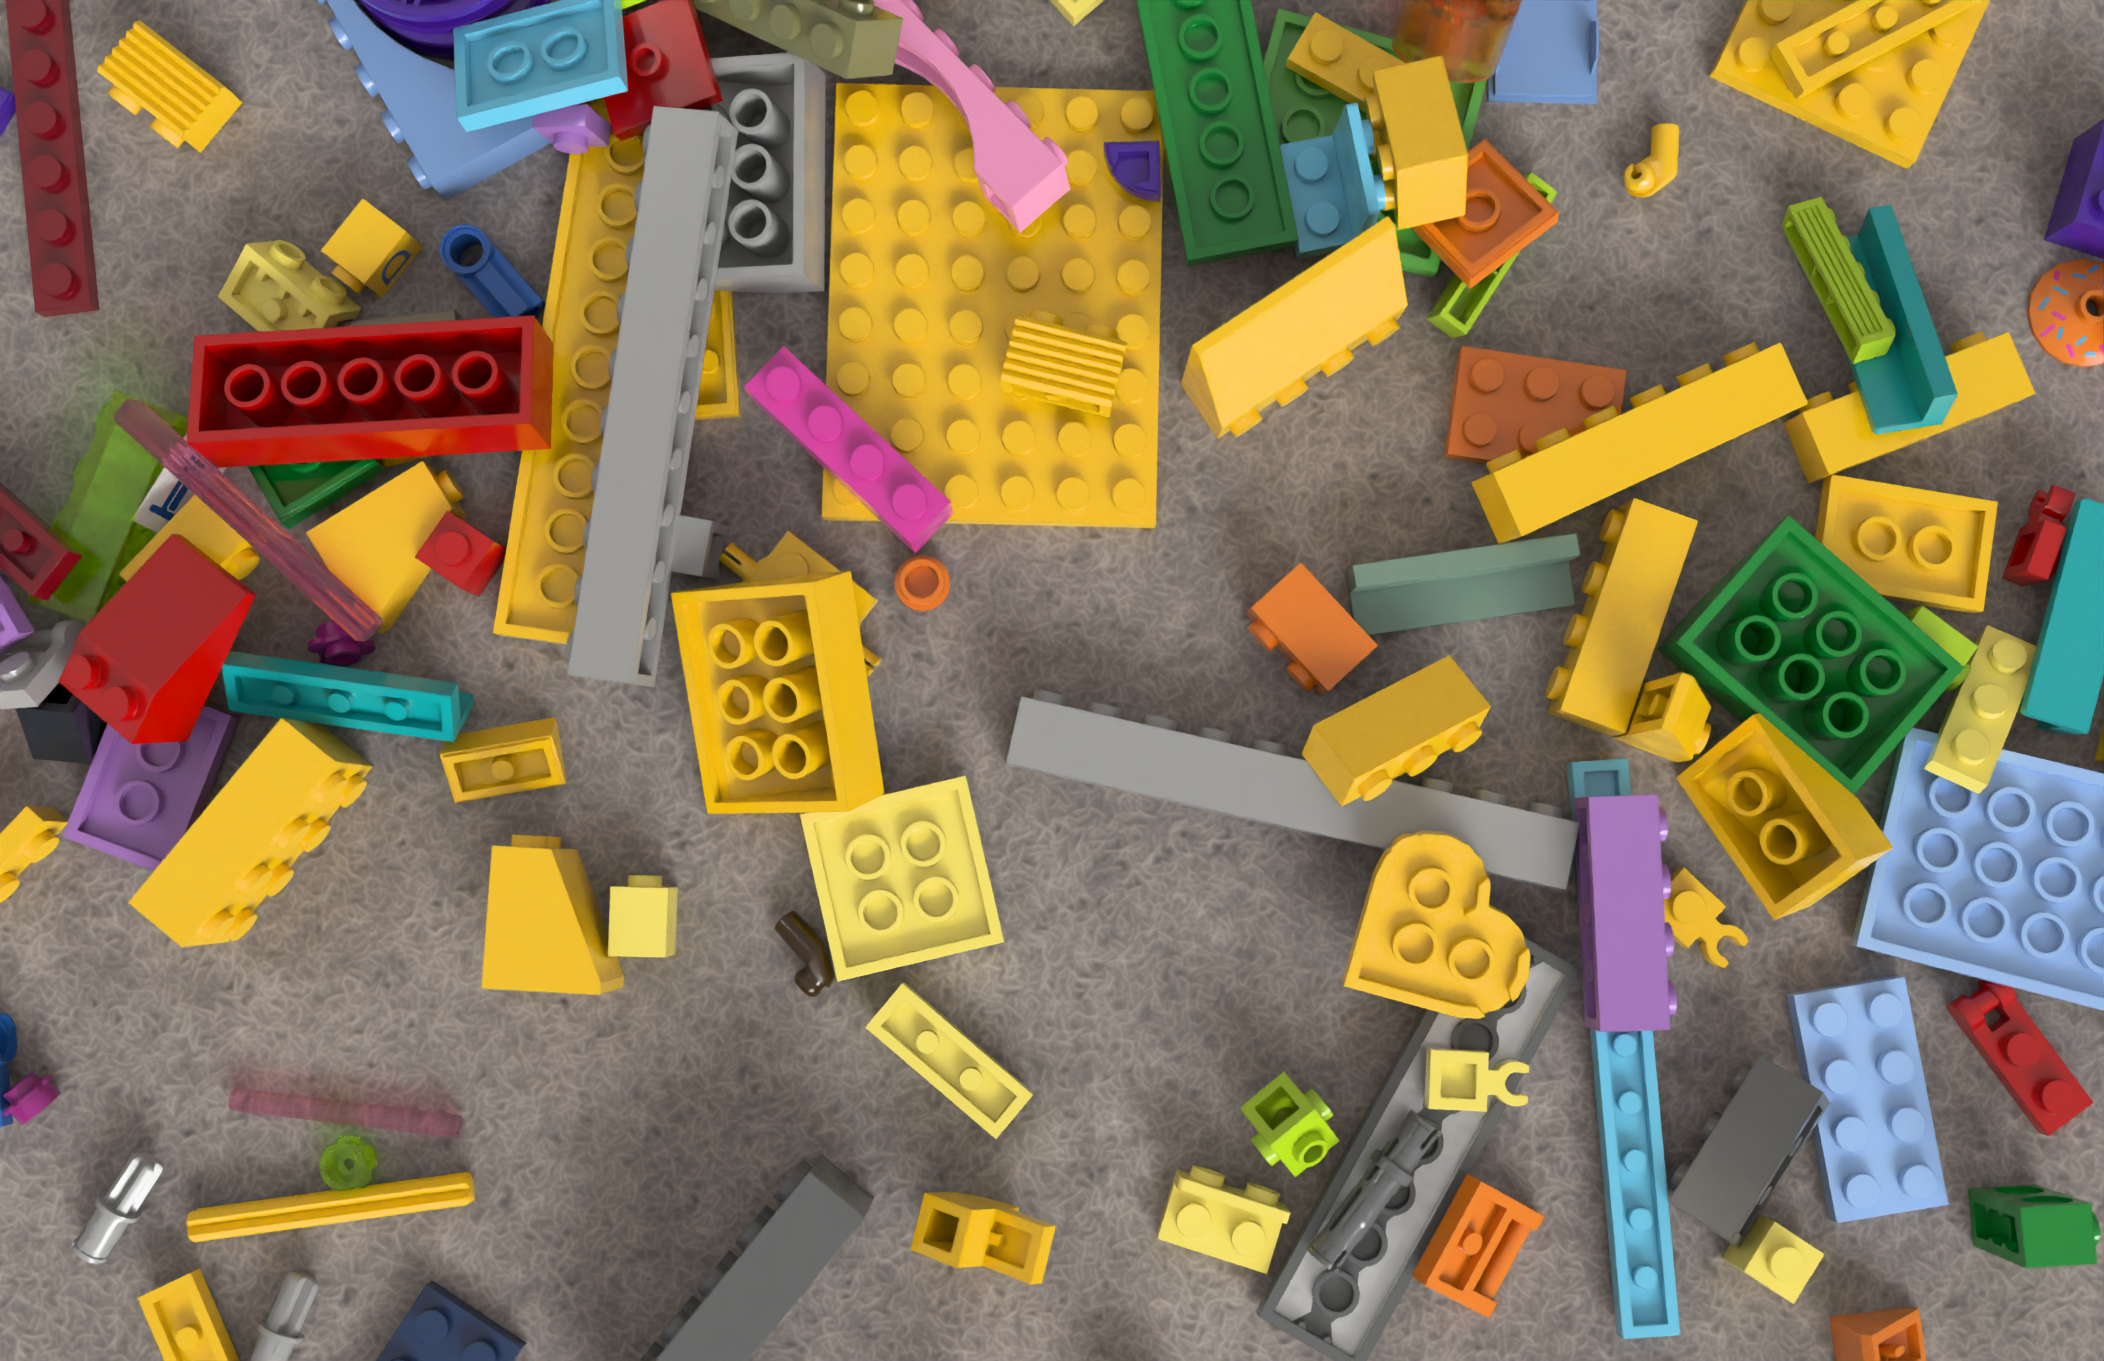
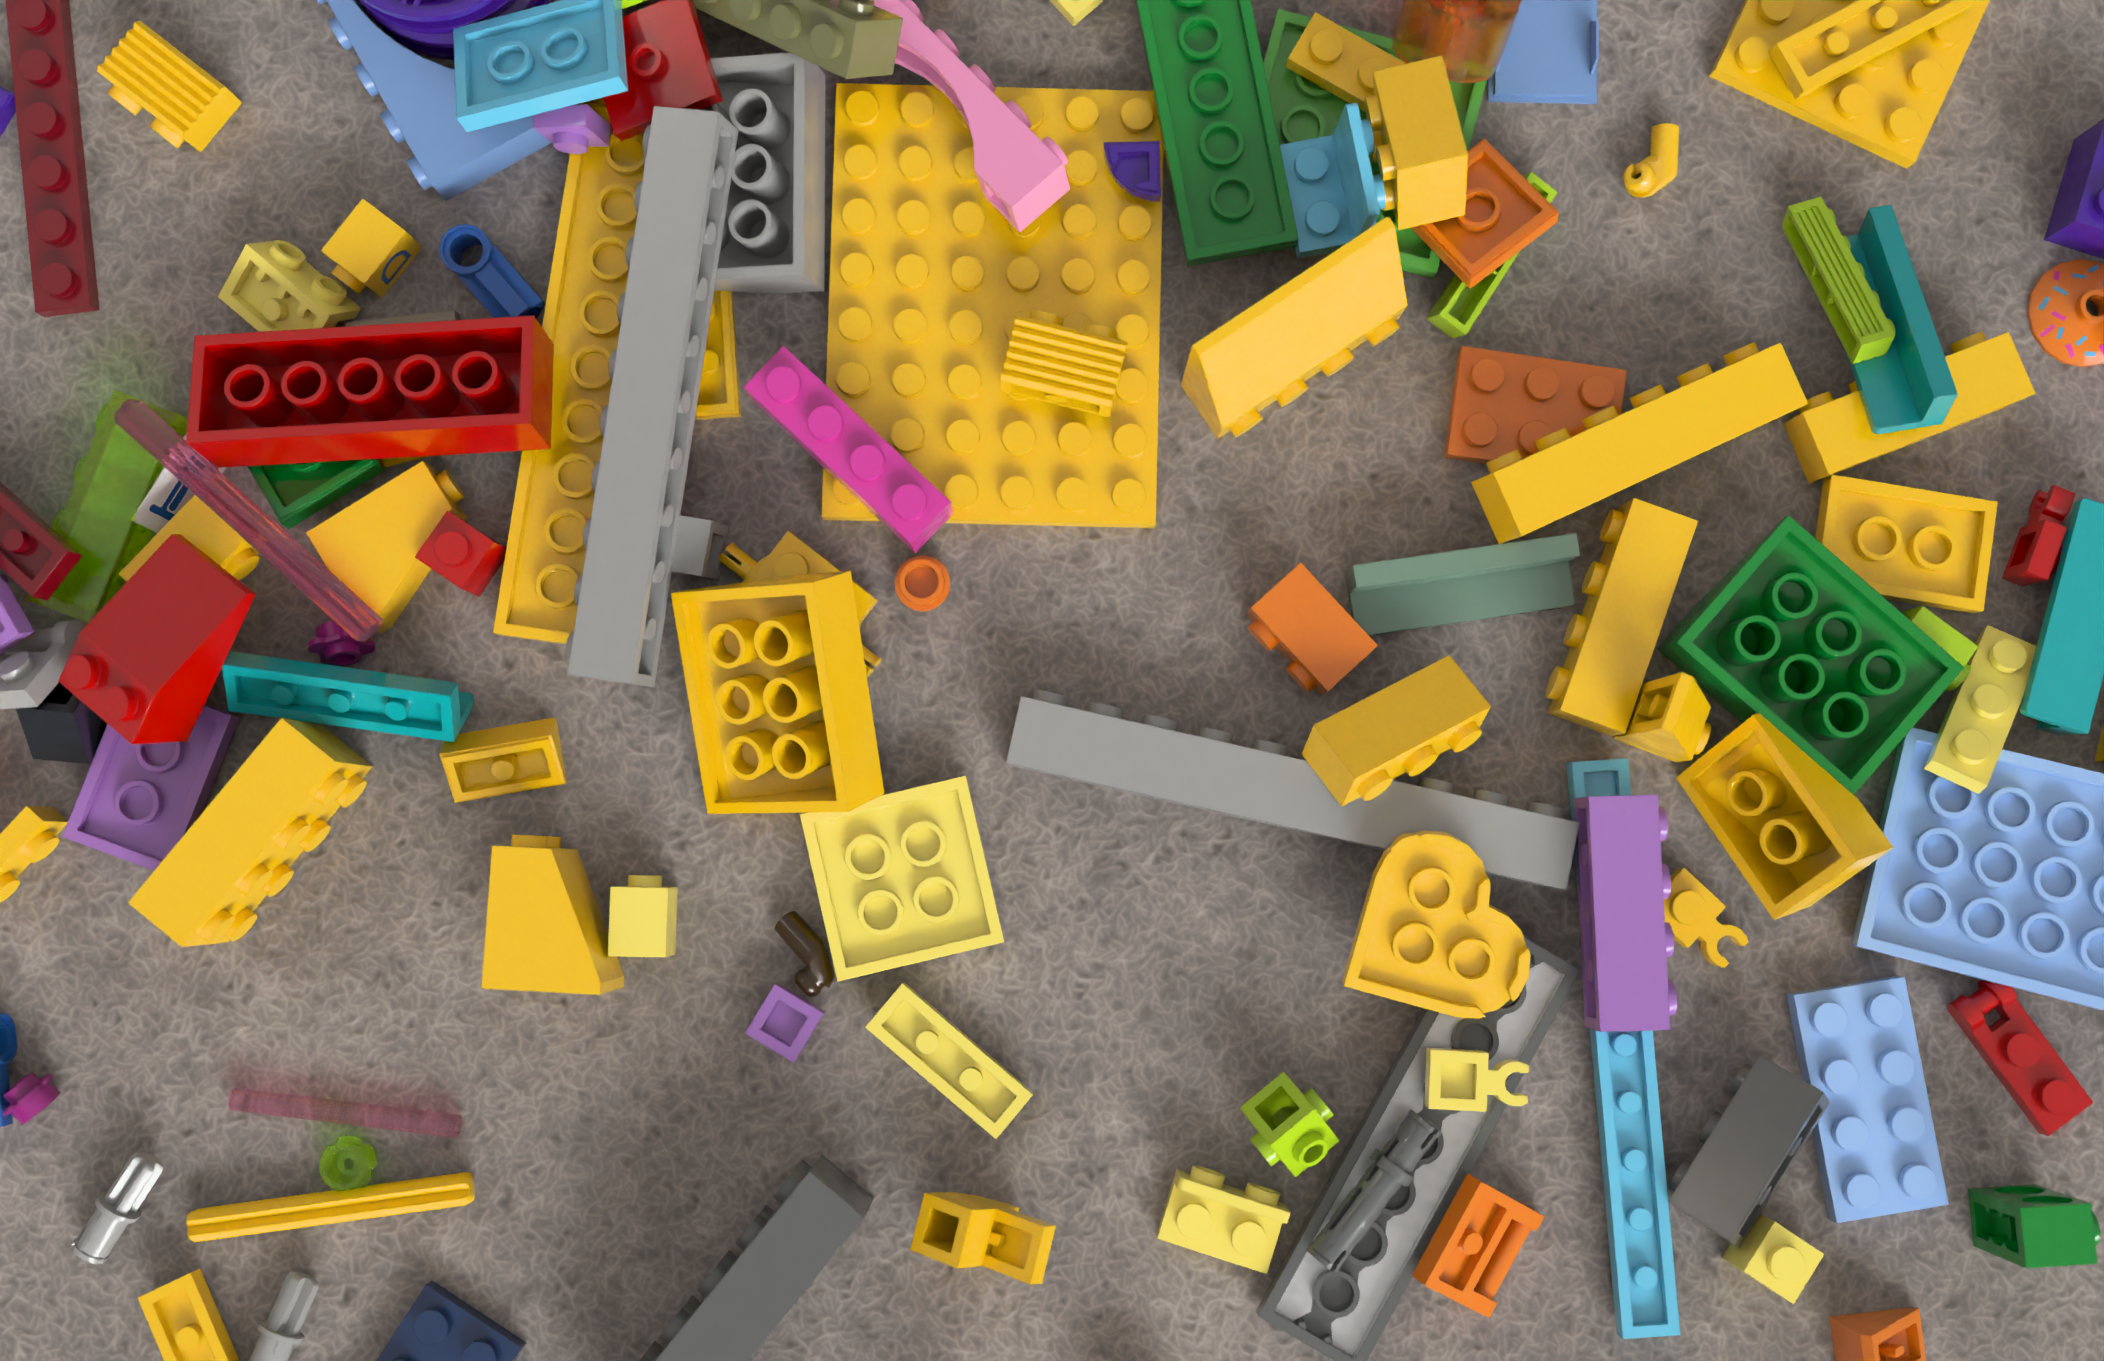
(785, 1022): none -> medium lavender plate

